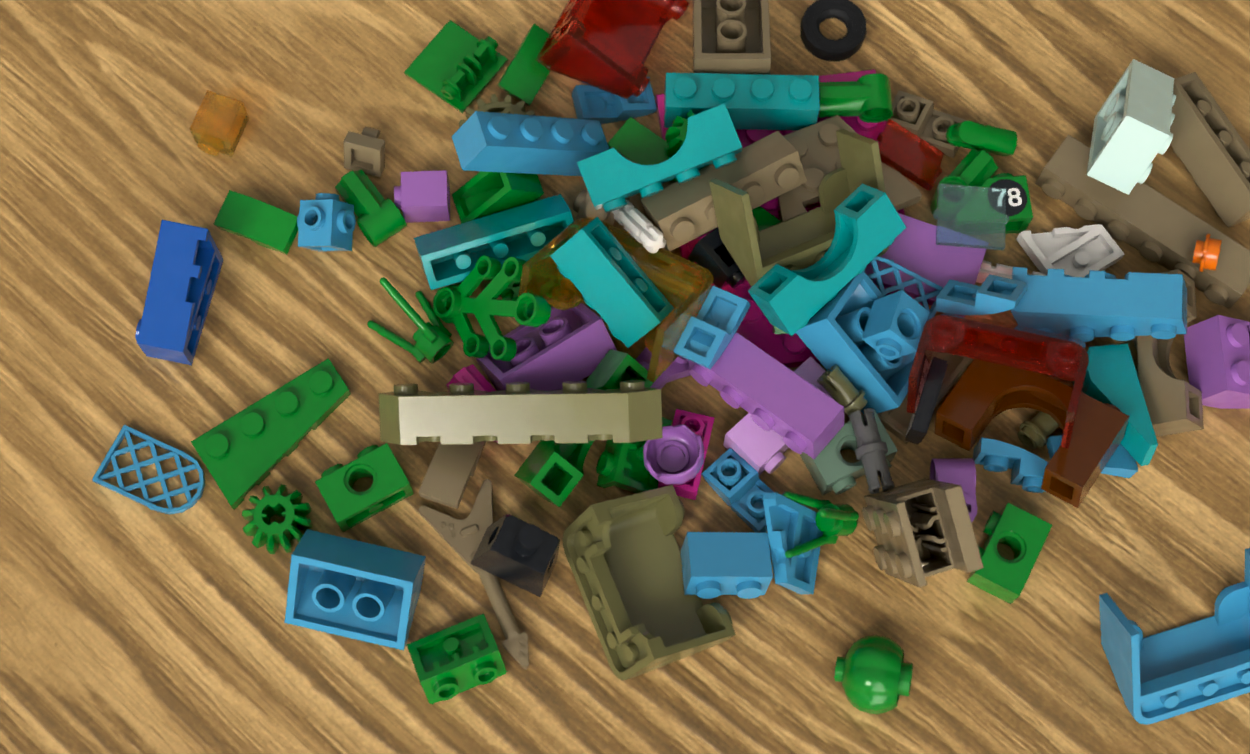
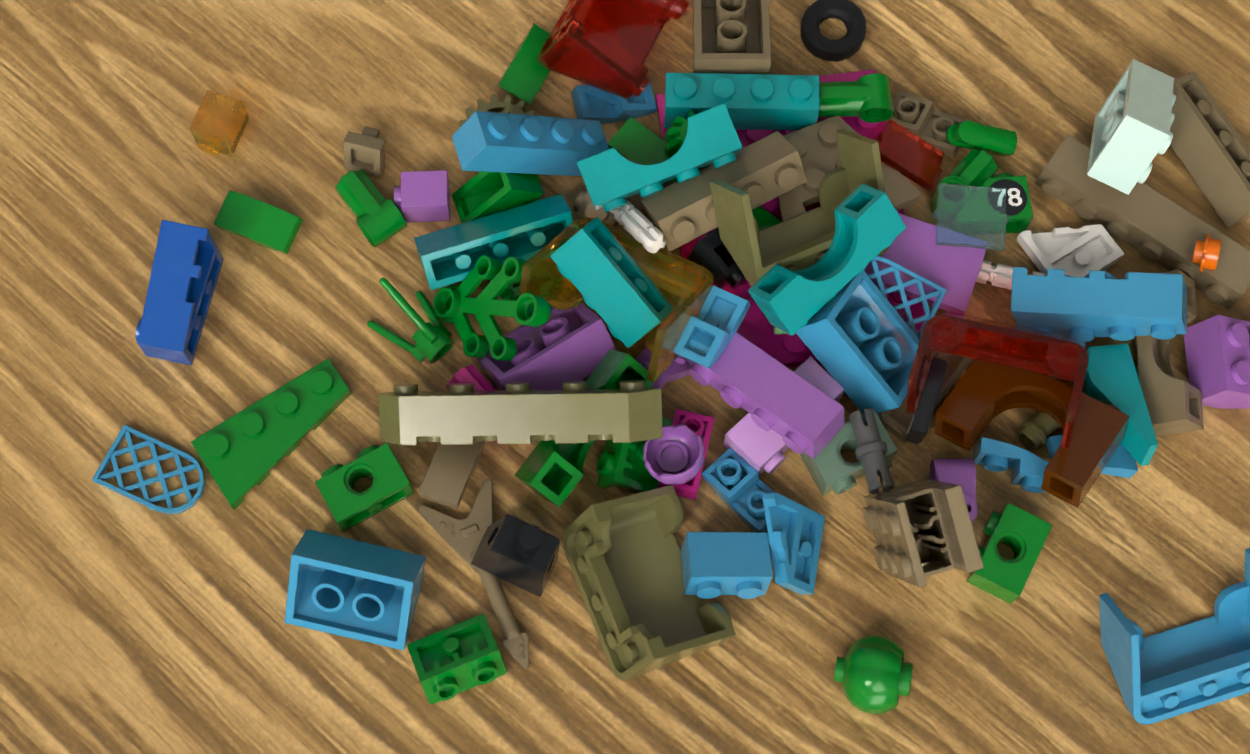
(280, 505): green gear -> none
(325, 224): dark azure brick -> none
(457, 65): green hinge -> none
(831, 519): green plant -> none
(842, 390): olive pin -> none
(895, 325): dark azure brick -> none
(992, 297): dark azure slope -> none

